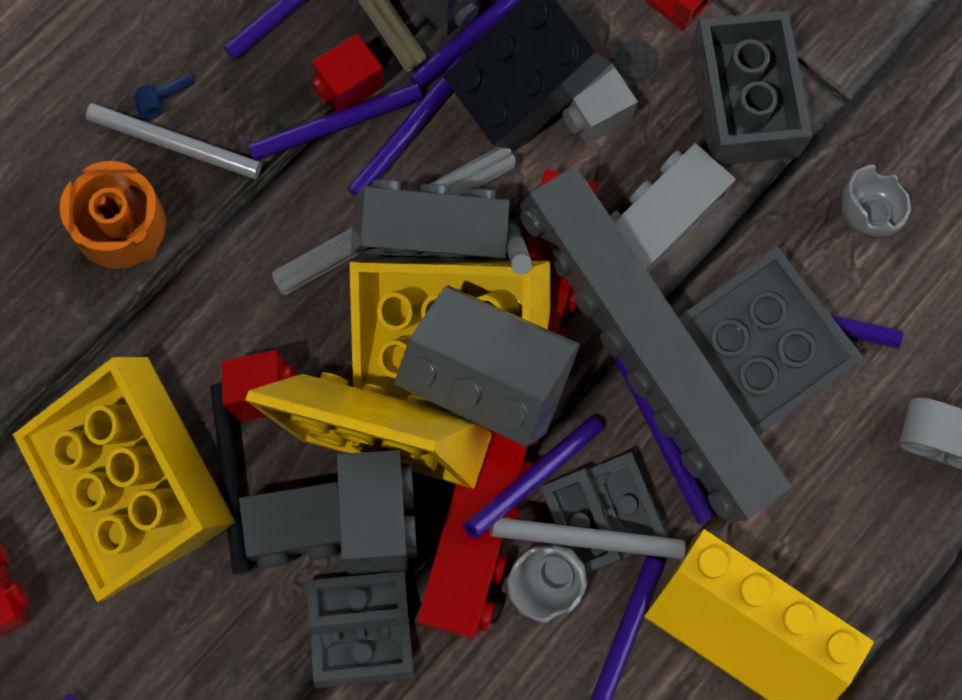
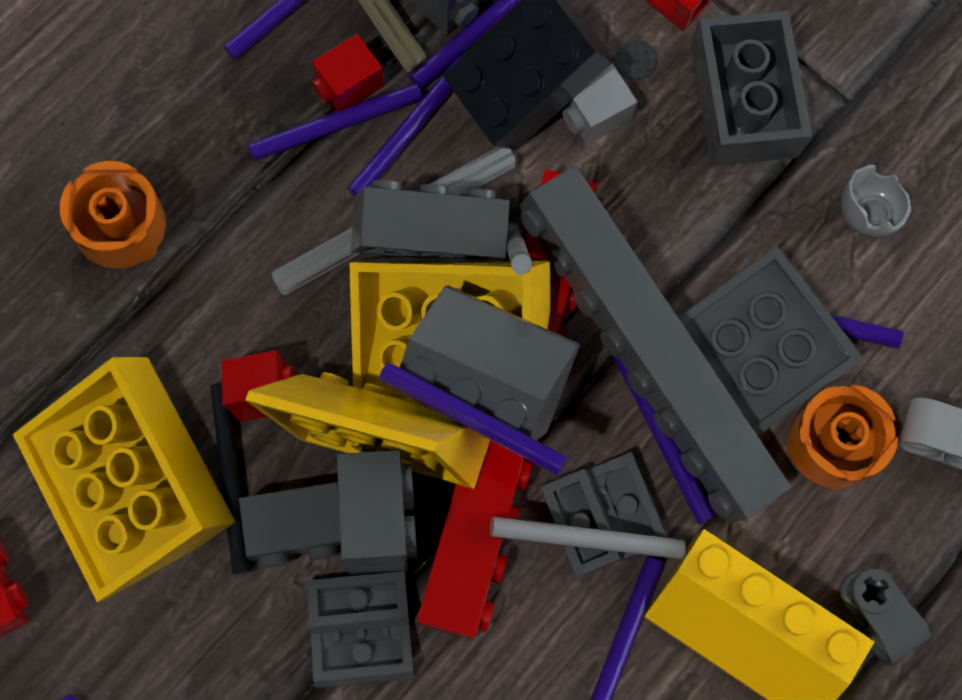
(149, 97): dark blue hand -> none
(173, 141): light grey bar -> none
(473, 419): none -> dark purple bar
(532, 478): dark purple piece -> none
(546, 582): light grey hair -> none
(672, 205): light grey brick -> none
(868, 439): none -> orange brick
(885, 617): none -> dark grey piece

